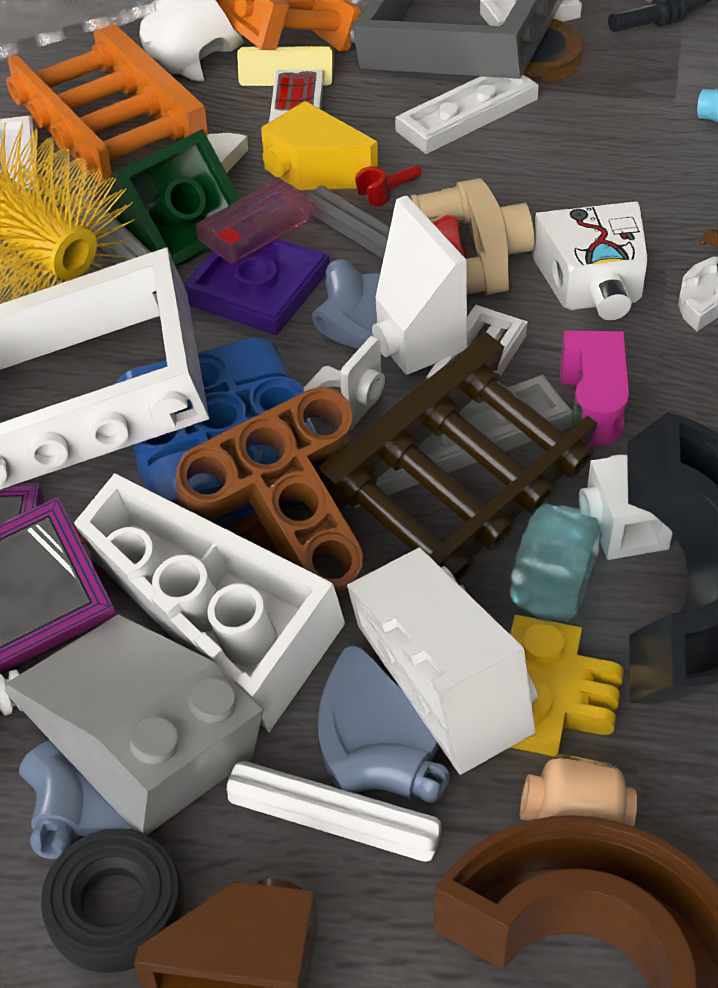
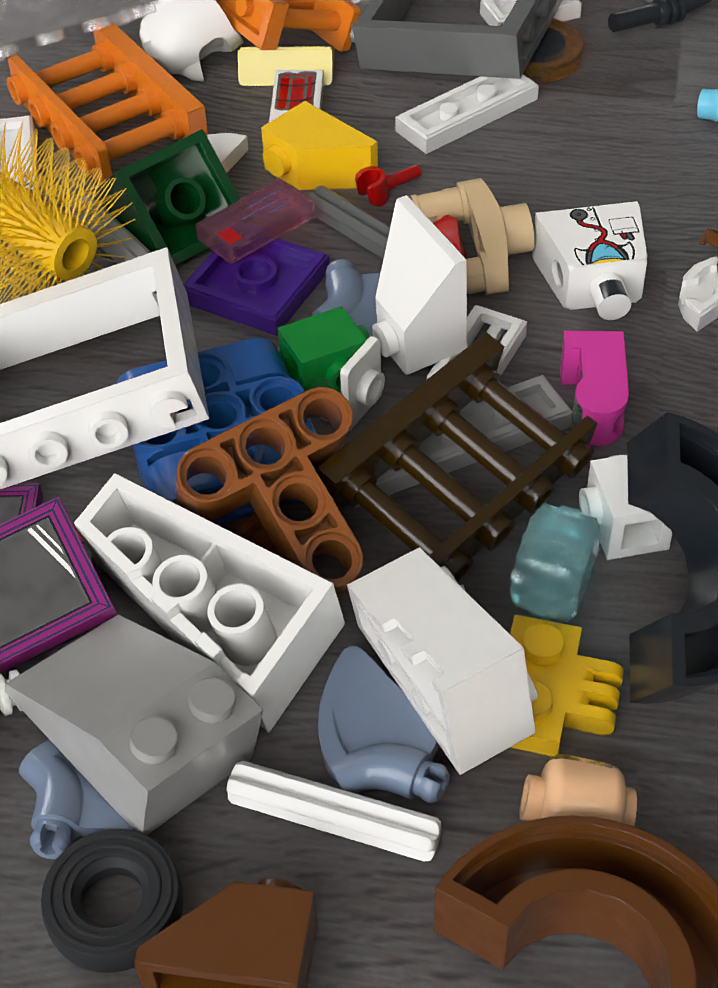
(320, 347): none -> green brick

